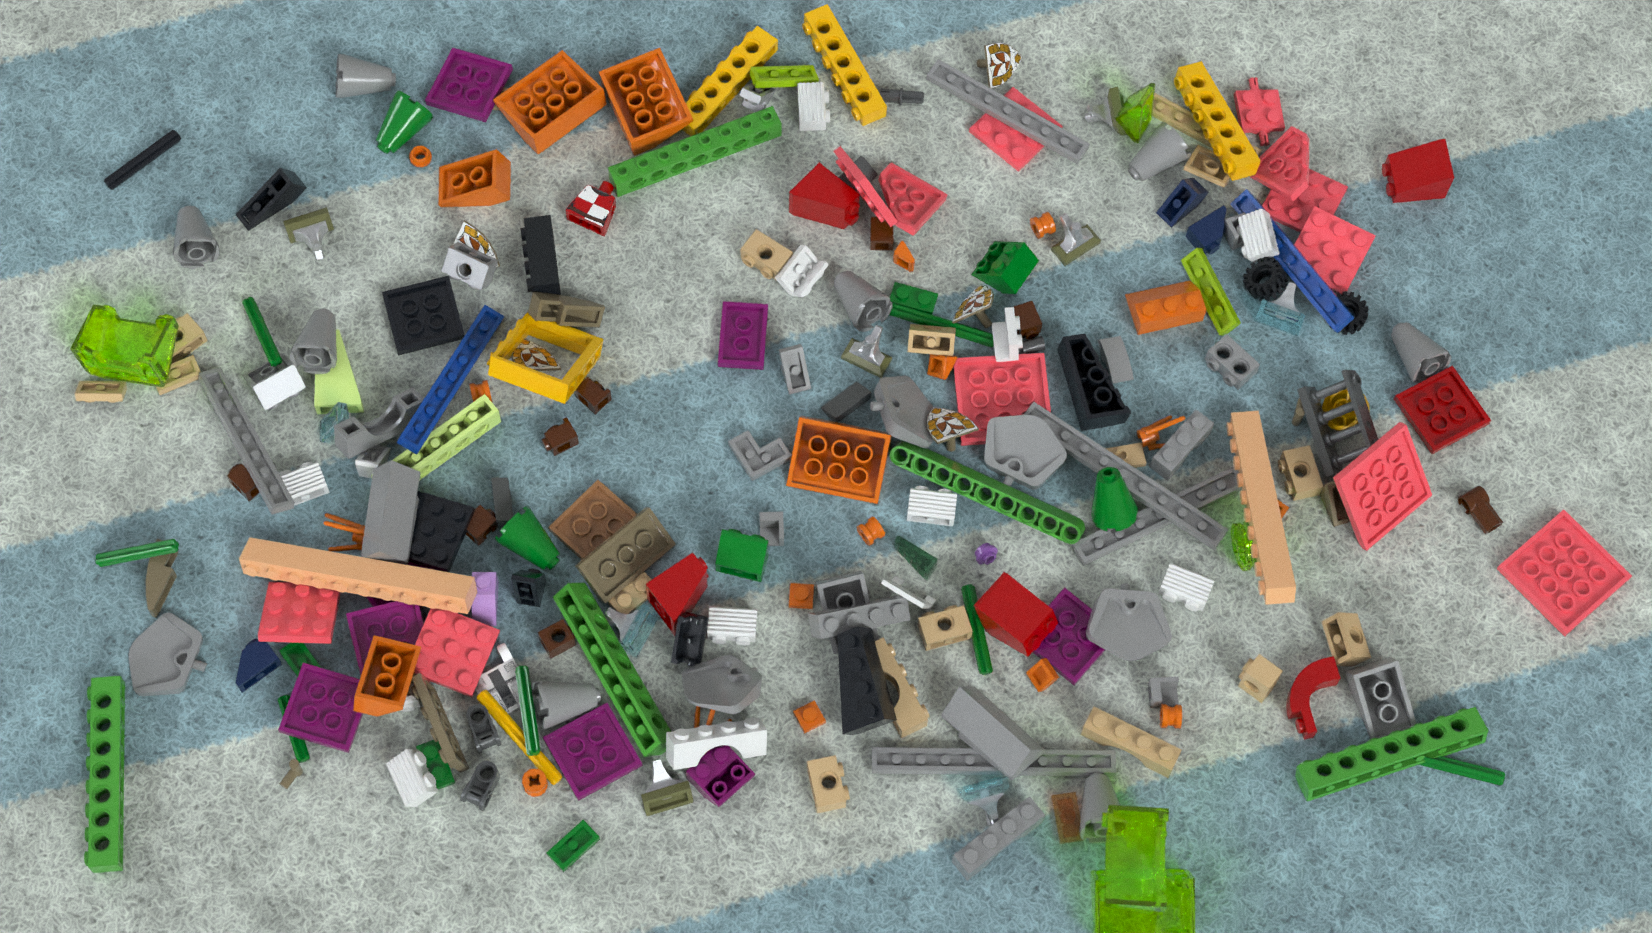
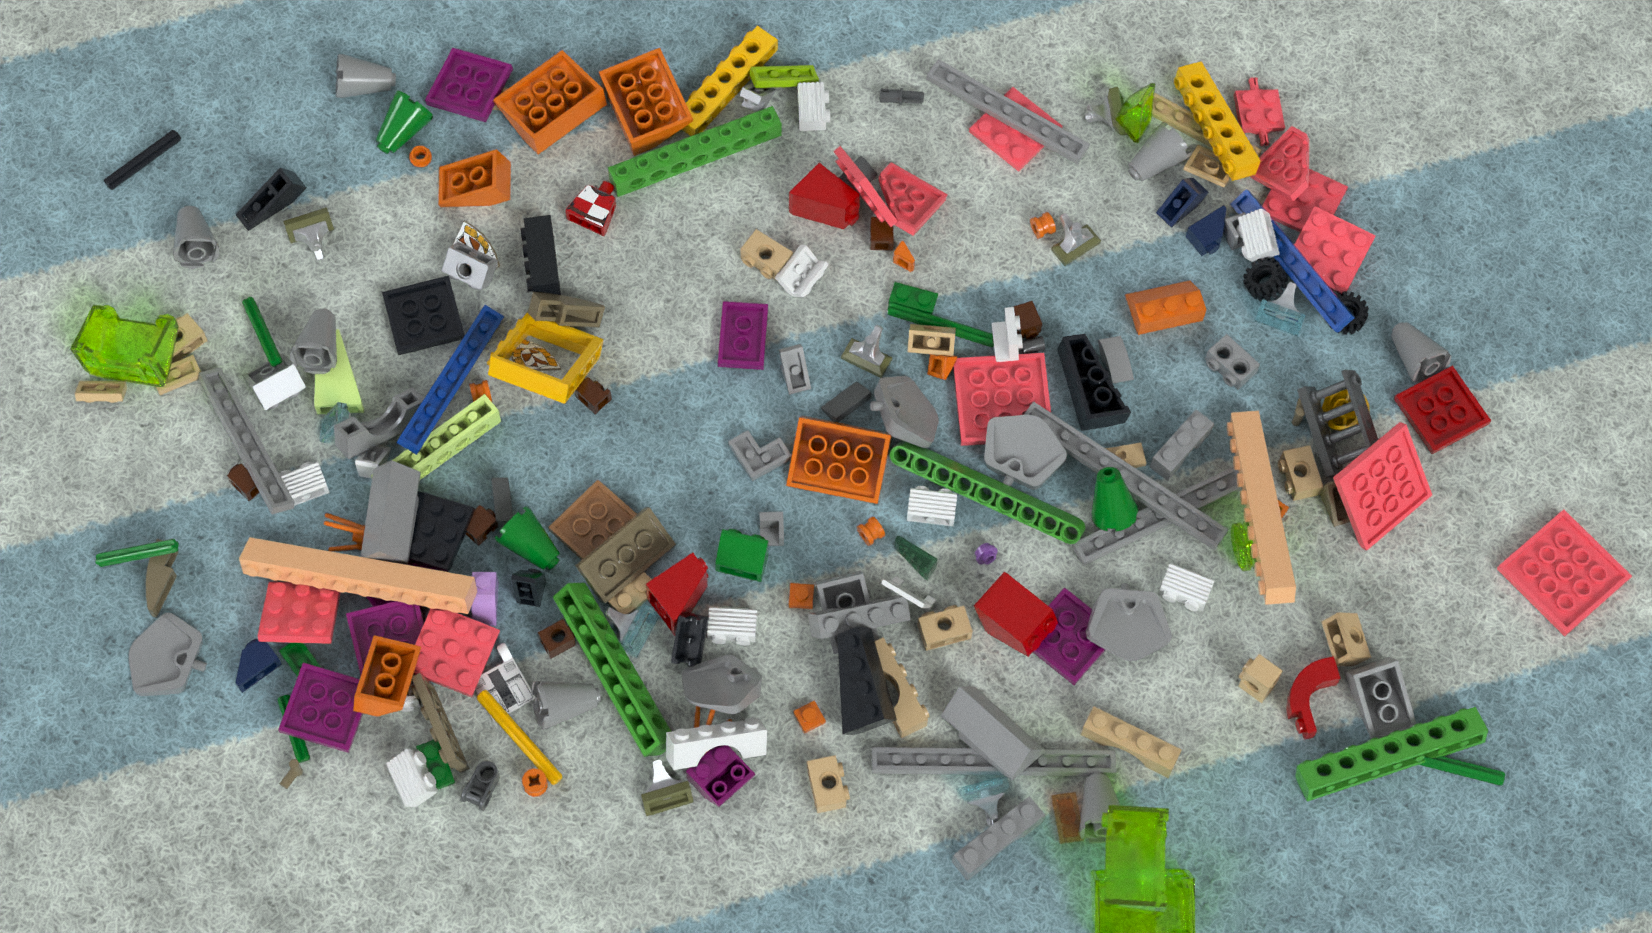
(110, 858): bright green brick -> none
(483, 732): dark grey piece -> none
(527, 710): green axle -> none
(560, 438): reddish brown brick -> none
(573, 846): green plate -> none
(592, 751): magenta plate -> none
(824, 20): yellow brick -> none
(862, 300): light grey cone -> none
(946, 425): shield -> none
(976, 304): shield -> none
(978, 635): green axle -> none
(1000, 63): shield -> none
(1006, 266): green slope -> none
(1042, 675): orange plate -> none
(1150, 434): orange plant -> none
(1163, 691): light grey panel -> none
(1171, 716): orange wheel -> none
(1213, 295): lime plate -> none
(1419, 172): red slope -> none
(1477, 504): reddish brown piece -> none

